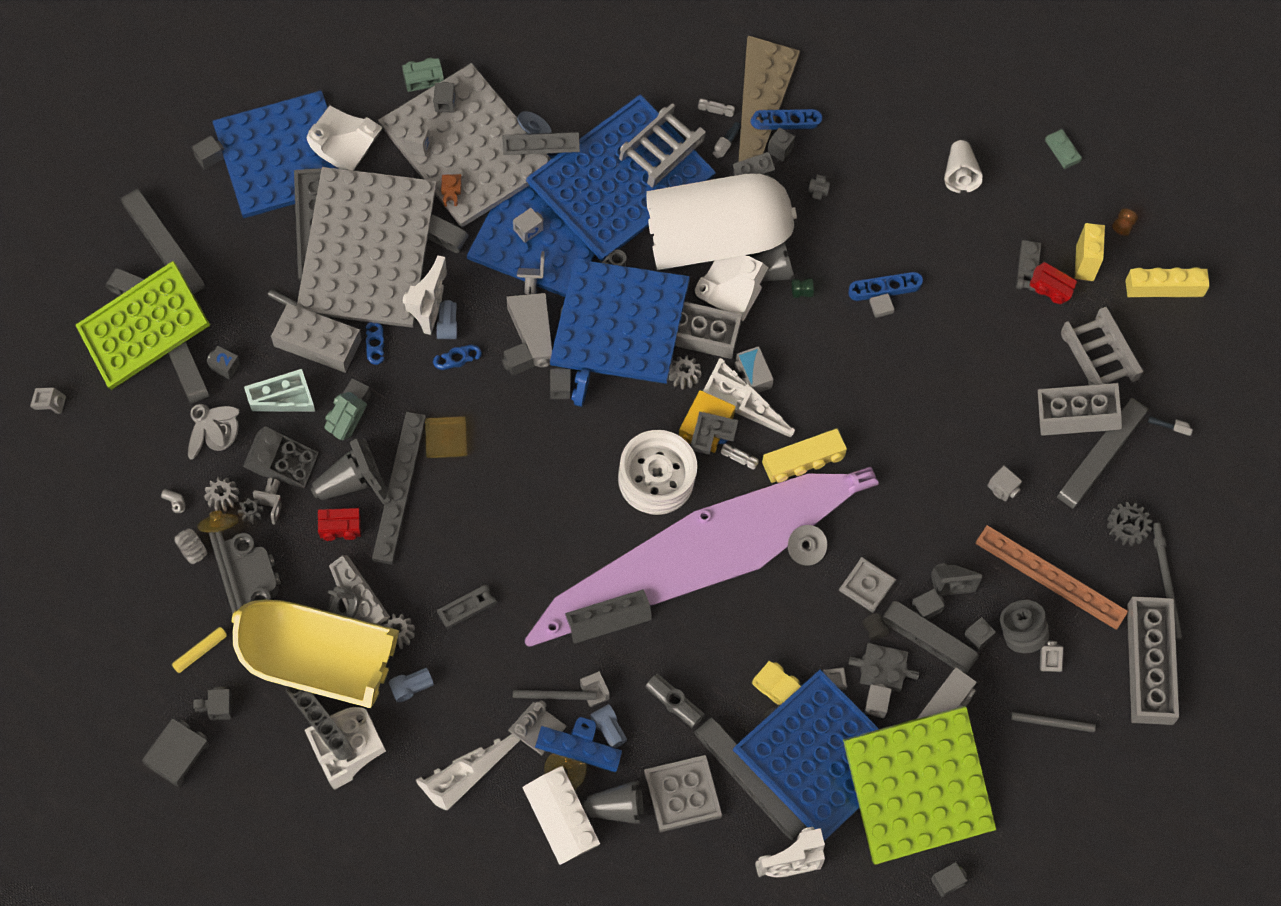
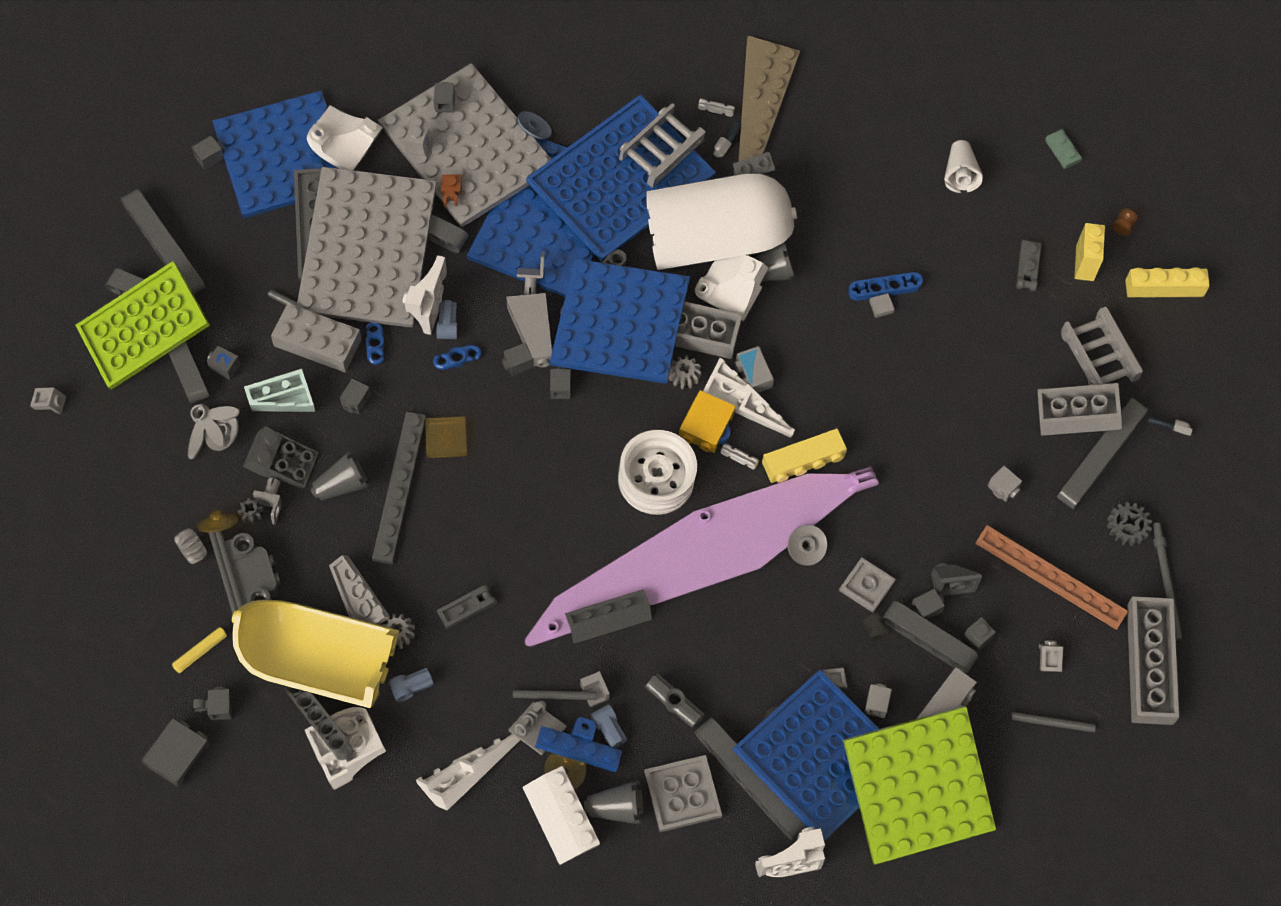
(176, 499): light grey arm -> none
(226, 487): light grey gear -> none
(339, 523): red brick -> none
(339, 593): dark grey piece -> none
(345, 415): sand green brick -> none
(368, 468): dark grey wing -> none
(422, 74): sand green brick -> none
(528, 224): light grey brick -> none
(541, 143): dark grey panel -> none
(579, 394): blue plate -> none
(712, 426): dark grey plate -> none
(775, 683): light yellow brick -> none
(781, 144): dark grey brick -> none
(785, 115): blue beam -> none
(802, 288): clear green wheel -> none
(818, 187): dark grey gear -> none
(884, 667): dark grey plate -> none
(949, 879): dark grey brick -> none
(1024, 626): dark grey wheel -> none
(1052, 283): red brick -> none

